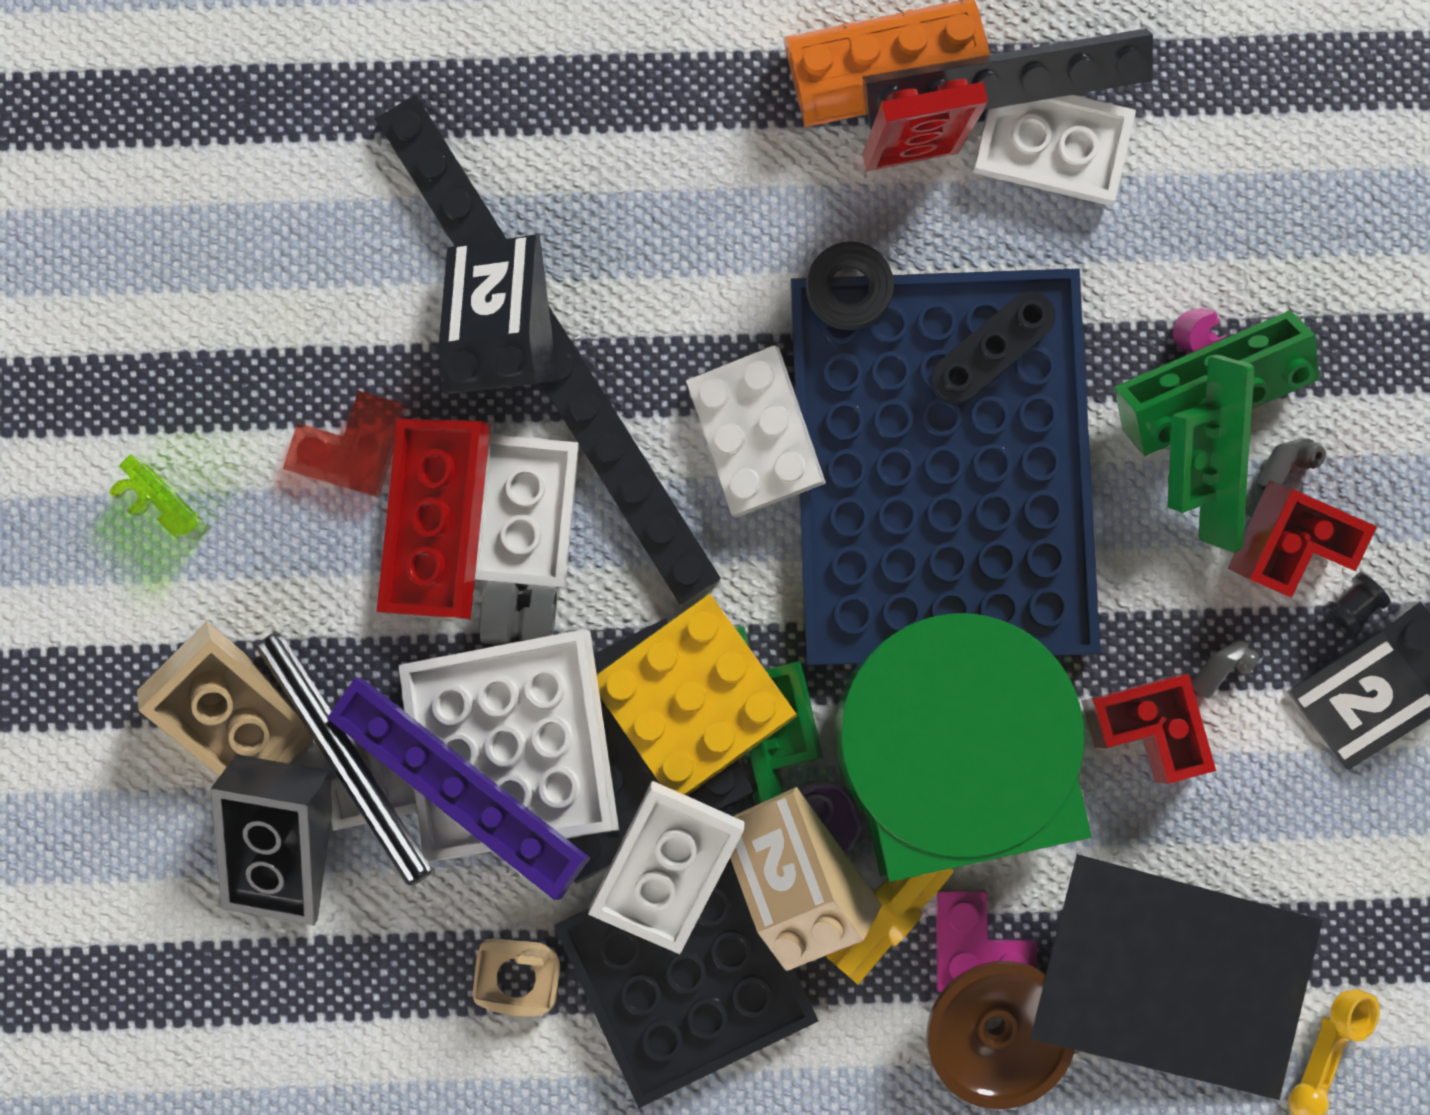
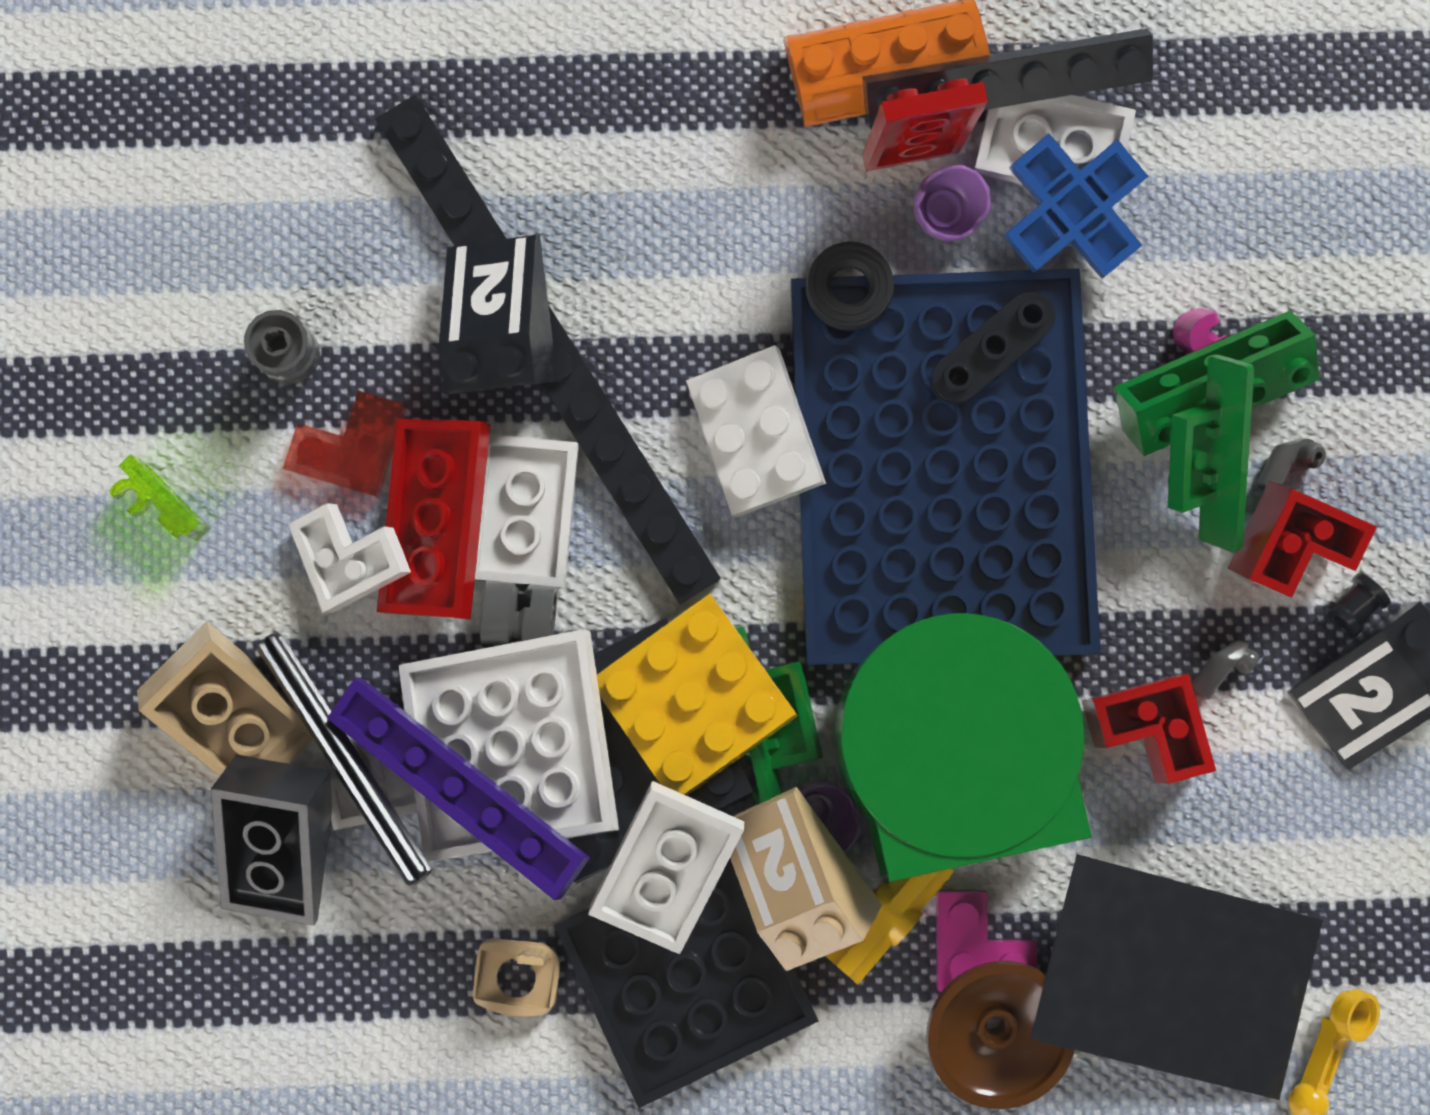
(282, 347): none -> dark grey wheel
(343, 569): none -> white plate
(951, 203): none -> medium lavender hair
(1075, 206): none -> blue plate

